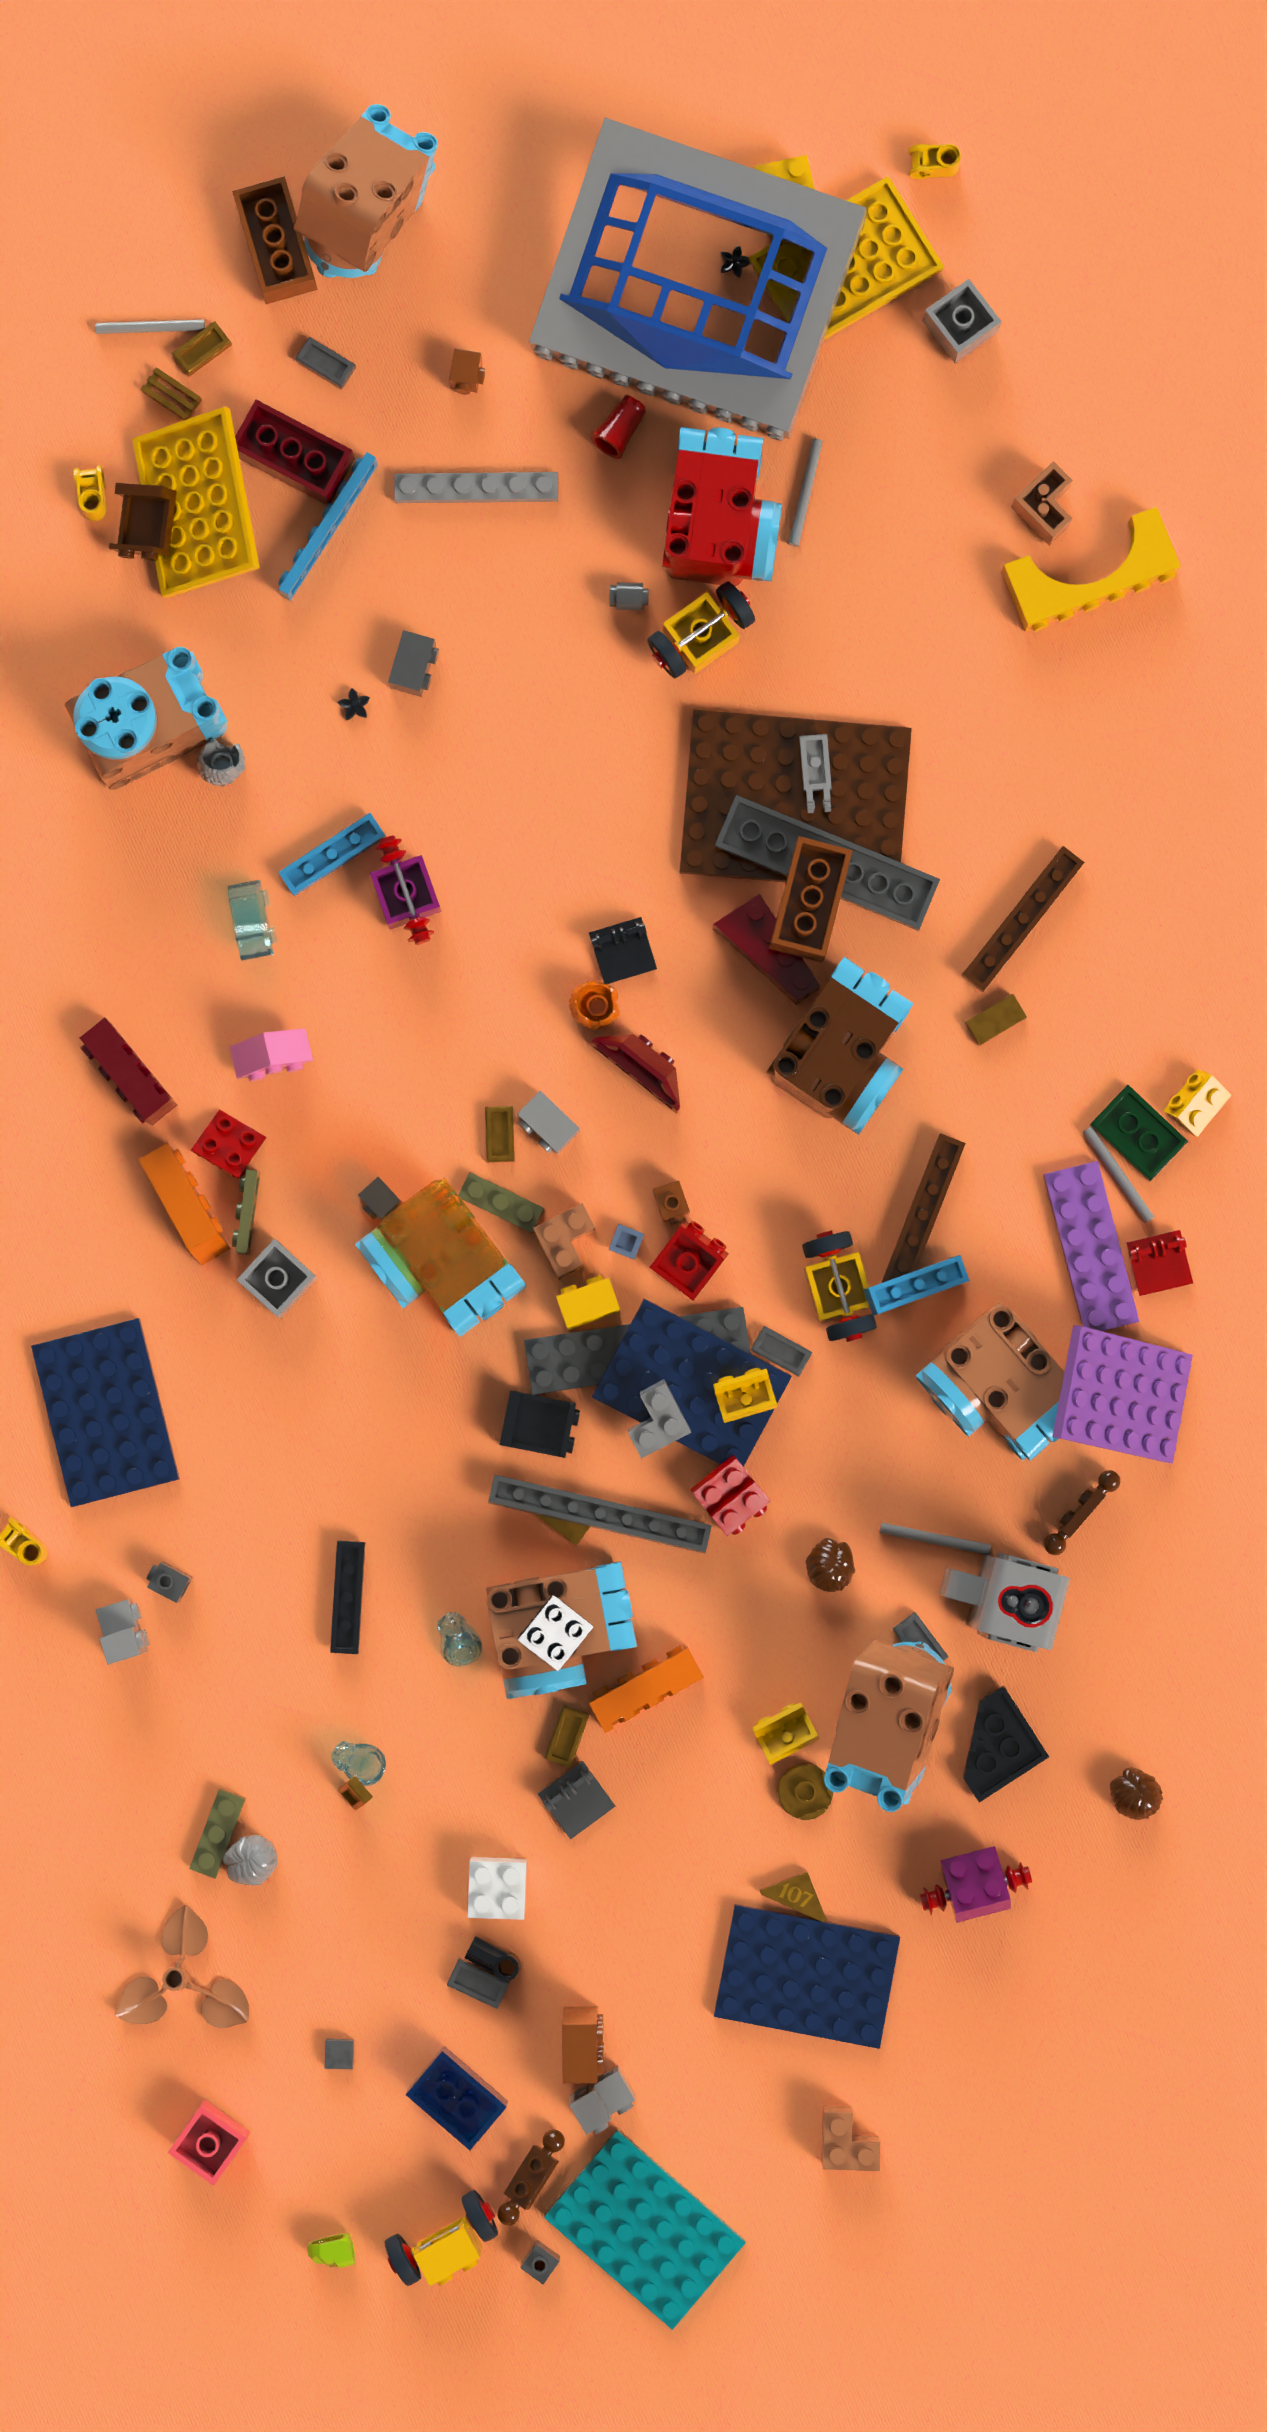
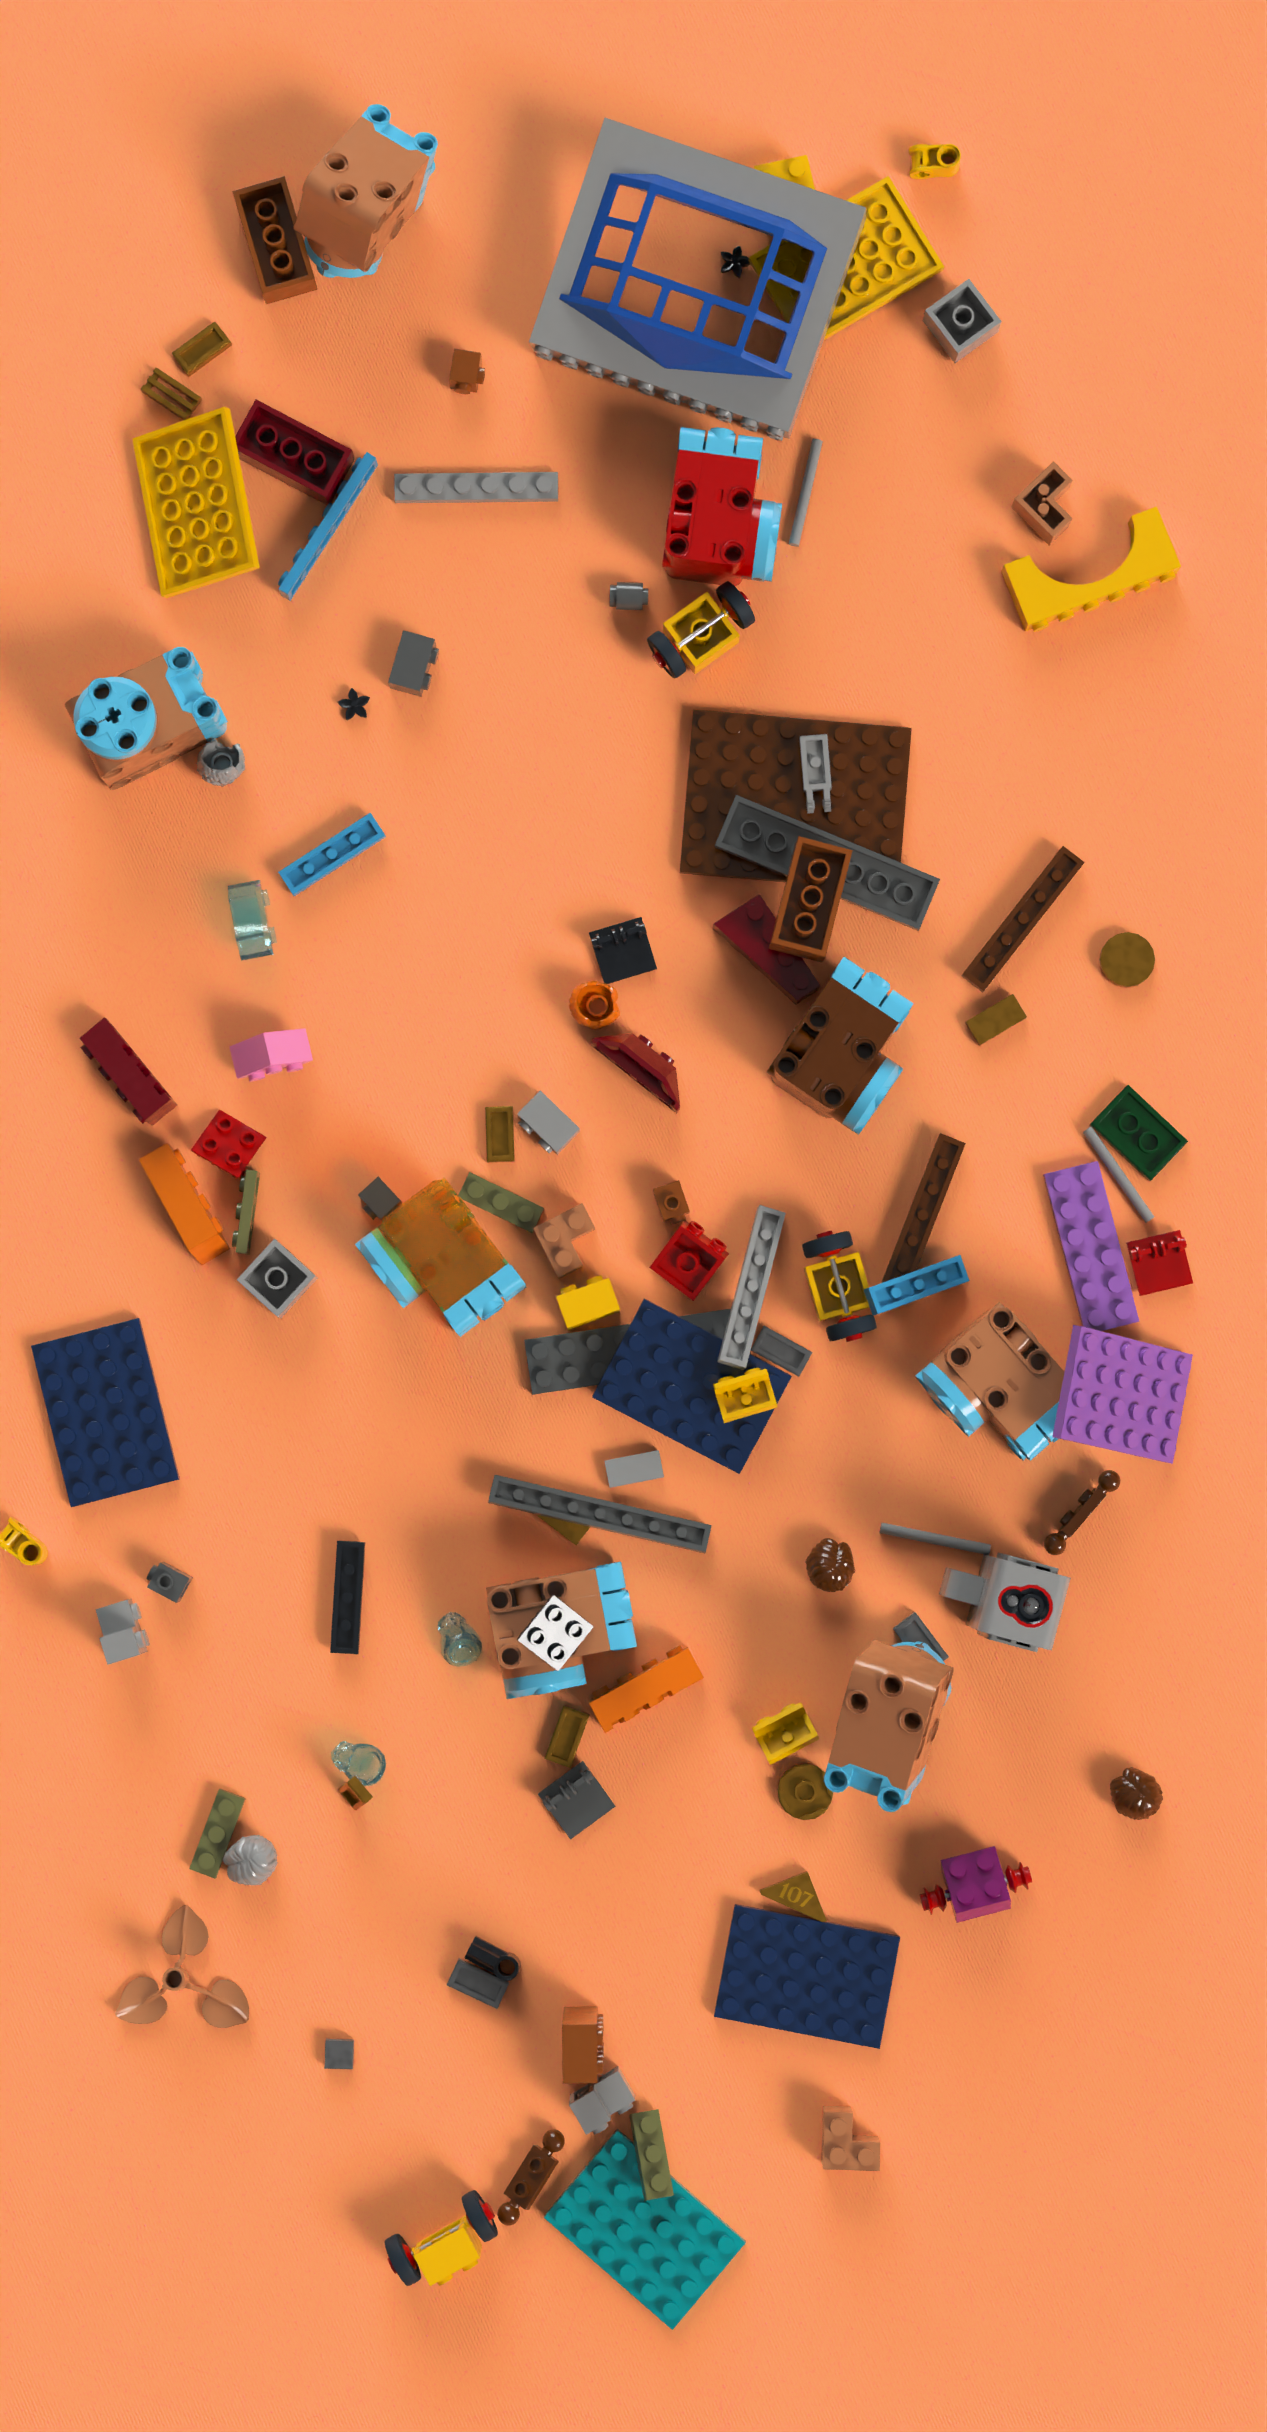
(91, 487): yellow piece -> none
(145, 521): reddish brown panel -> none
(149, 326): light grey bar -> none
(209, 2142): coral brick -> none
(325, 363): flat silver tile -> none
(333, 2251): lime rock -> none
(405, 891): magenta brick -> none
(457, 2098): clear blue brick -> none
(497, 1888): white brick -> none
(539, 1424): black panel -> none
(543, 2253): dark grey plate -> none
(619, 427): red plant -> none
(626, 1242): sand blue plate -> none
(634, 1468): none -> light grey tile
(651, 2155): none -> olive plate
(665, 1423): light grey brick -> none
(730, 1496): plate -> none
(751, 1287): none -> light grey plate
(1000, 1745): black plate -> none
(1127, 959): none -> pearl gold tile
(1197, 1102): yellow bracket -> none

